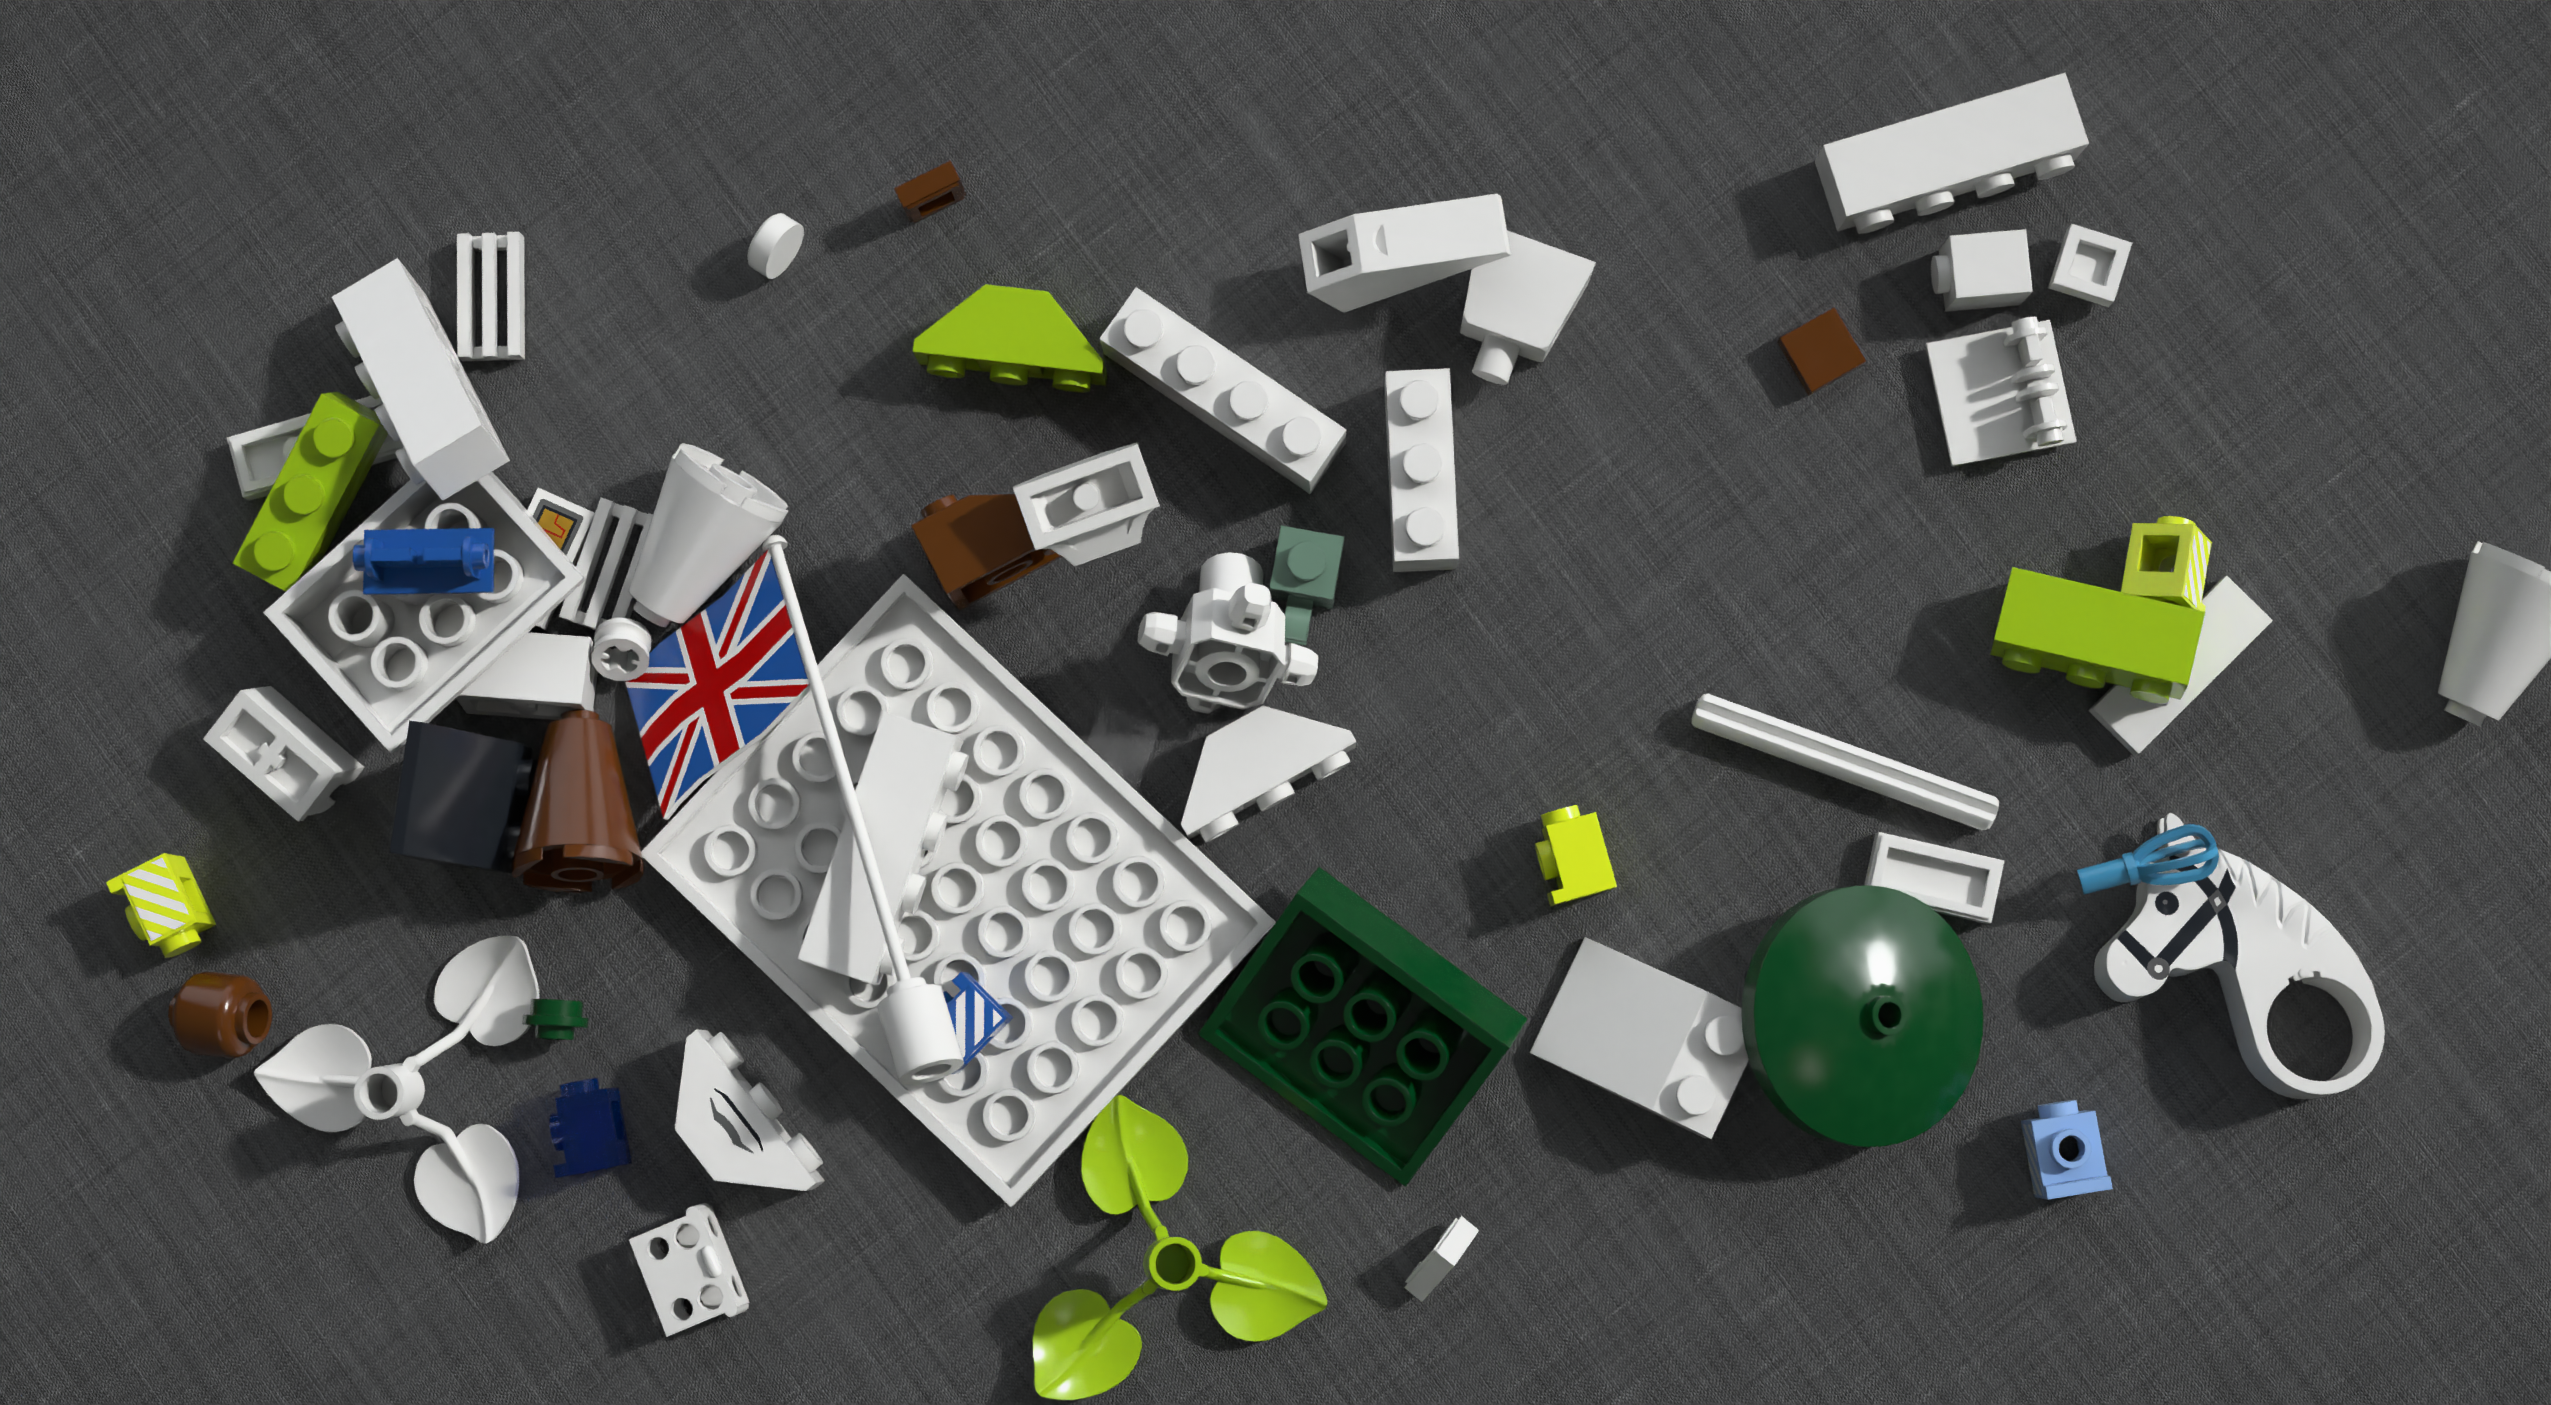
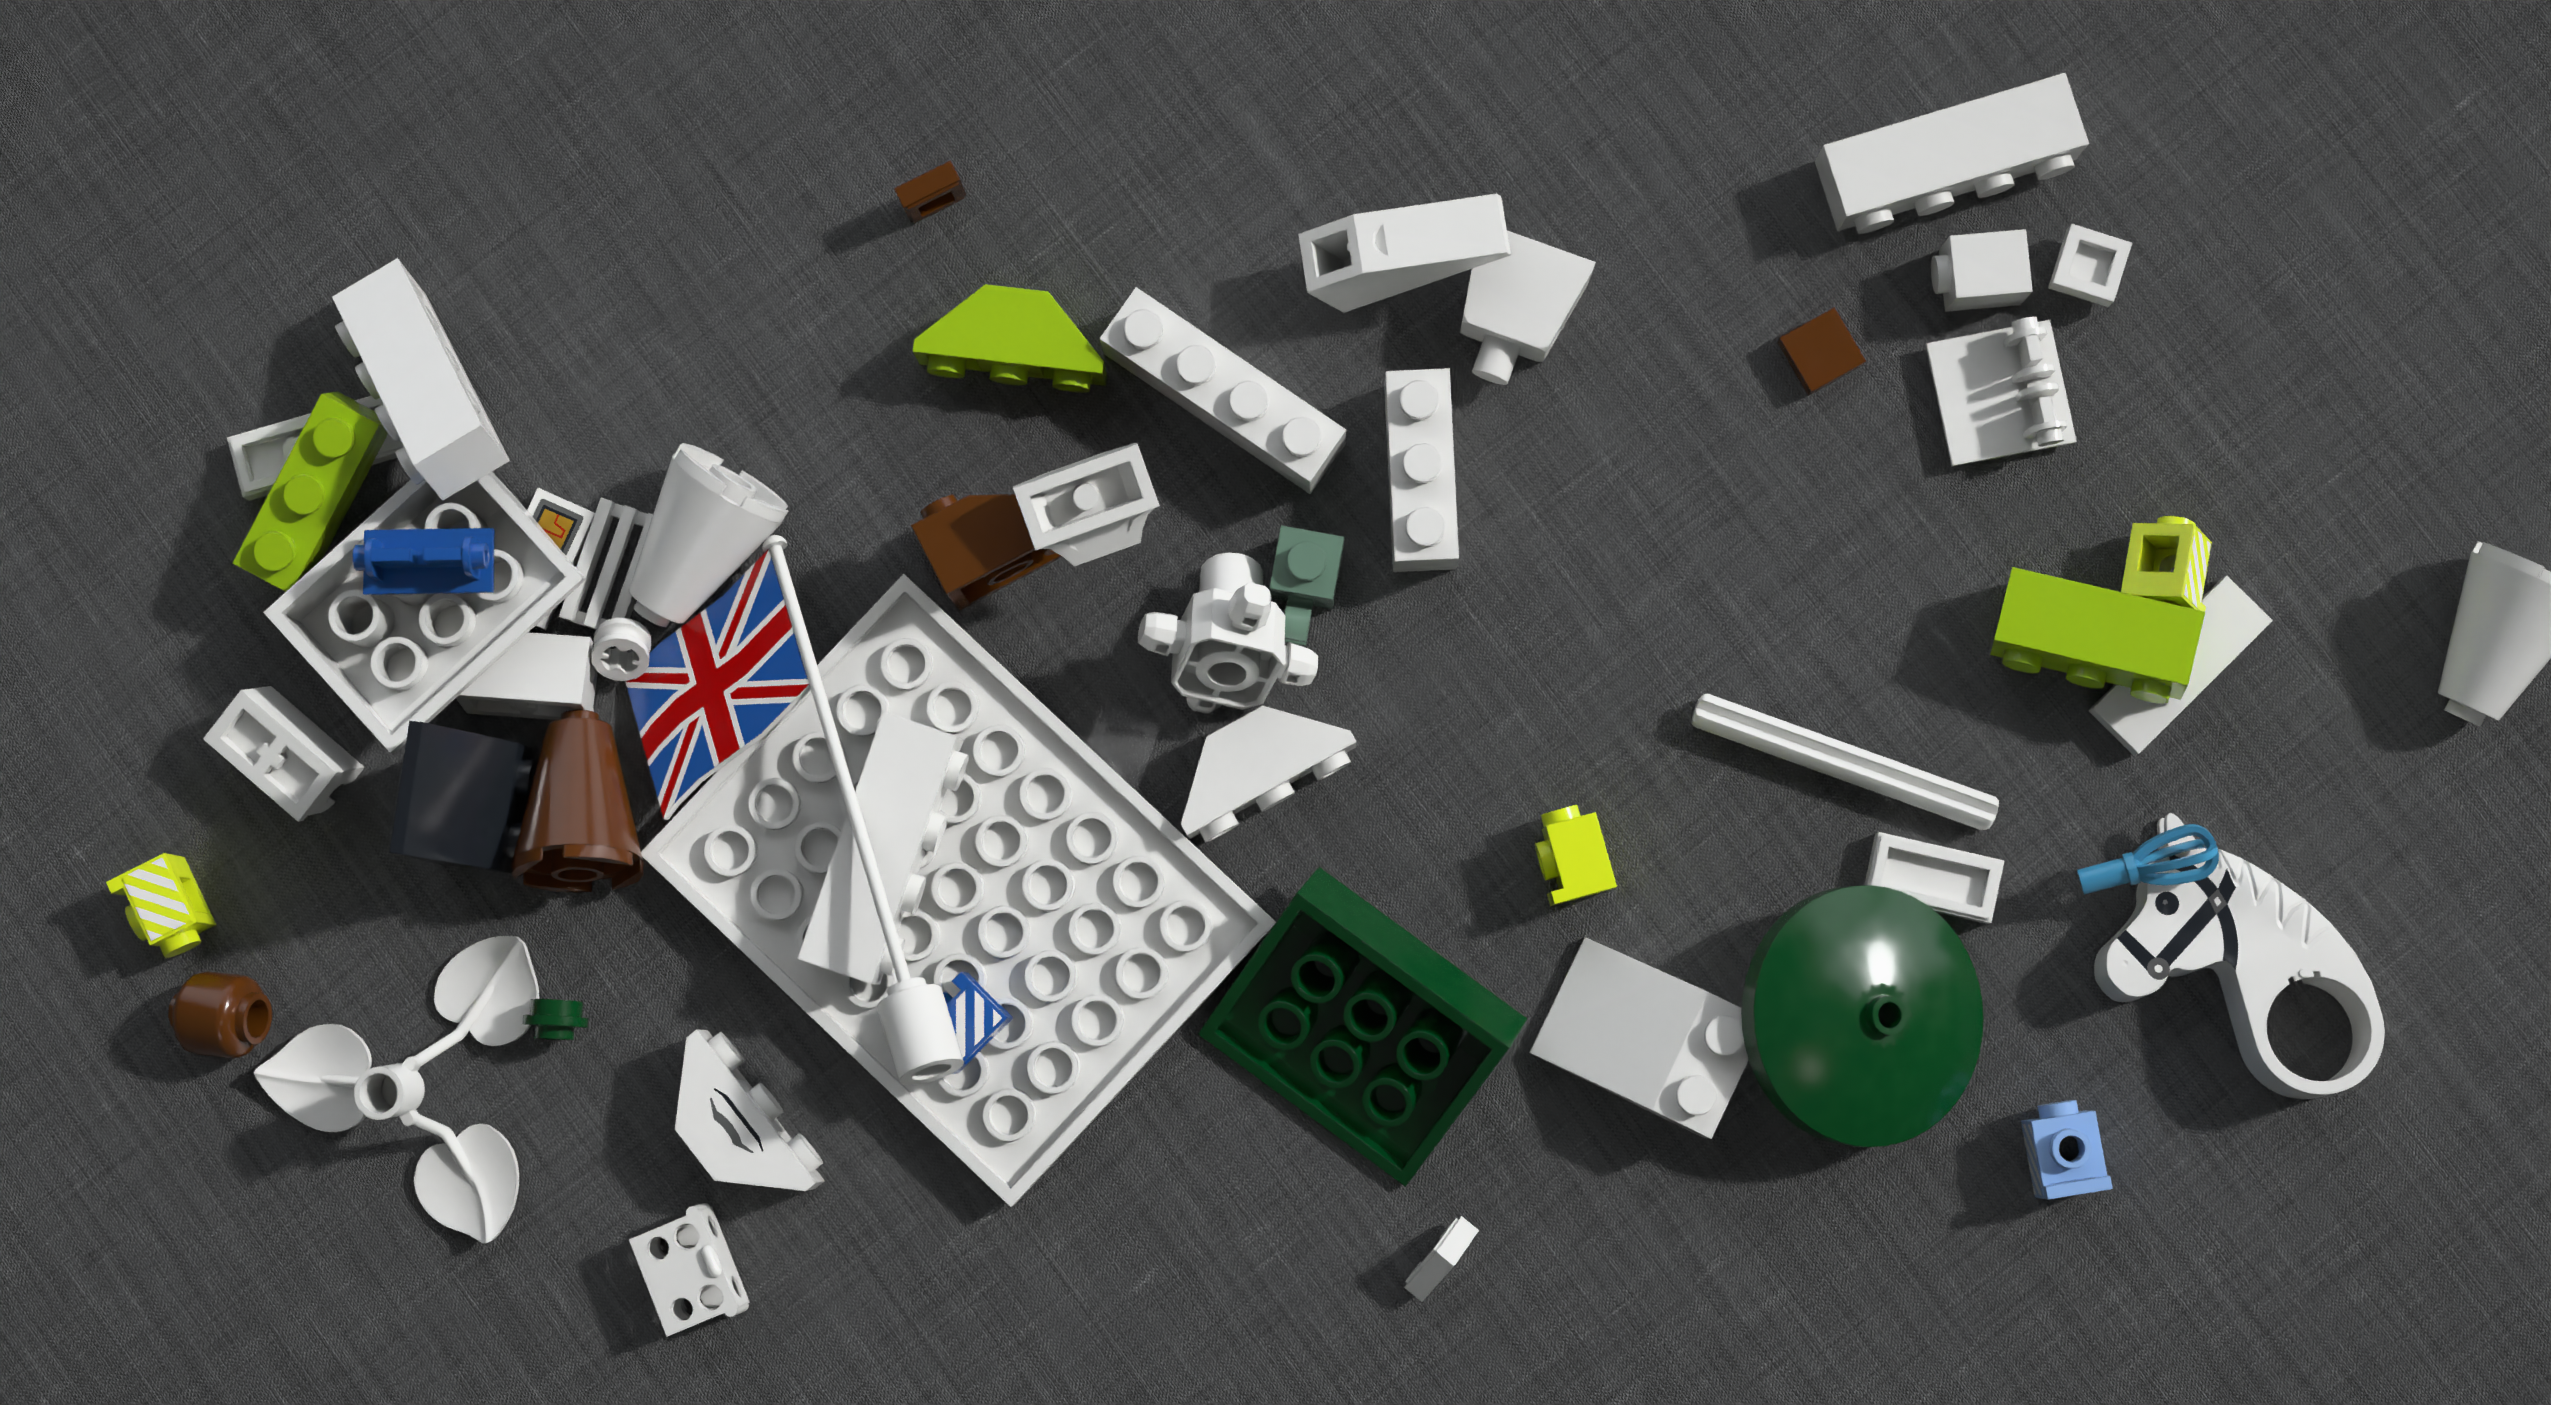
(466, 313): white tile -> none
(589, 1128): clear blue brick -> none
(775, 245): white tile -> none
(1258, 1289): lime plant -> none

